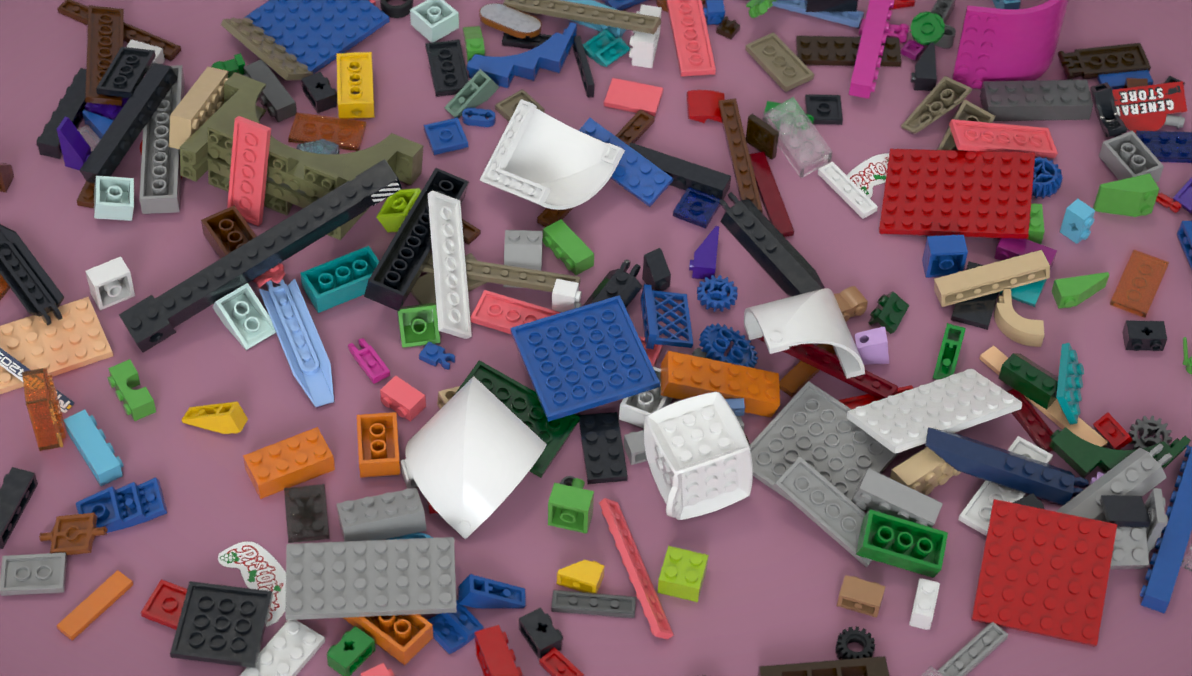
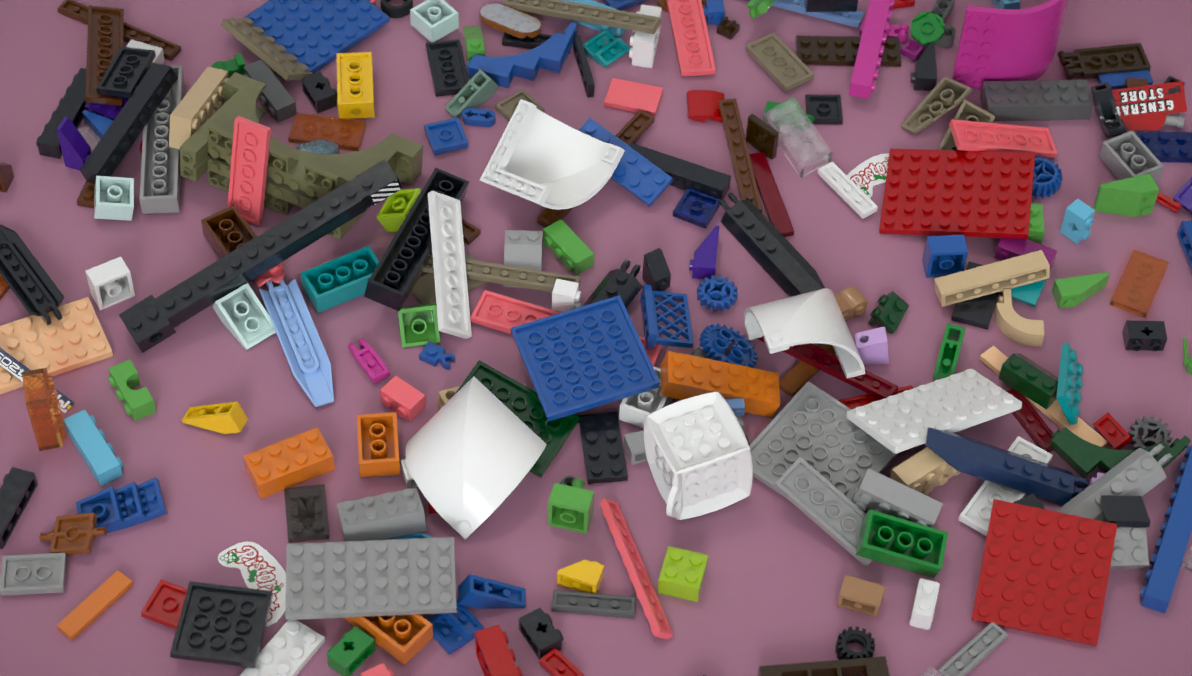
(1158, 519): light grey plate -> none

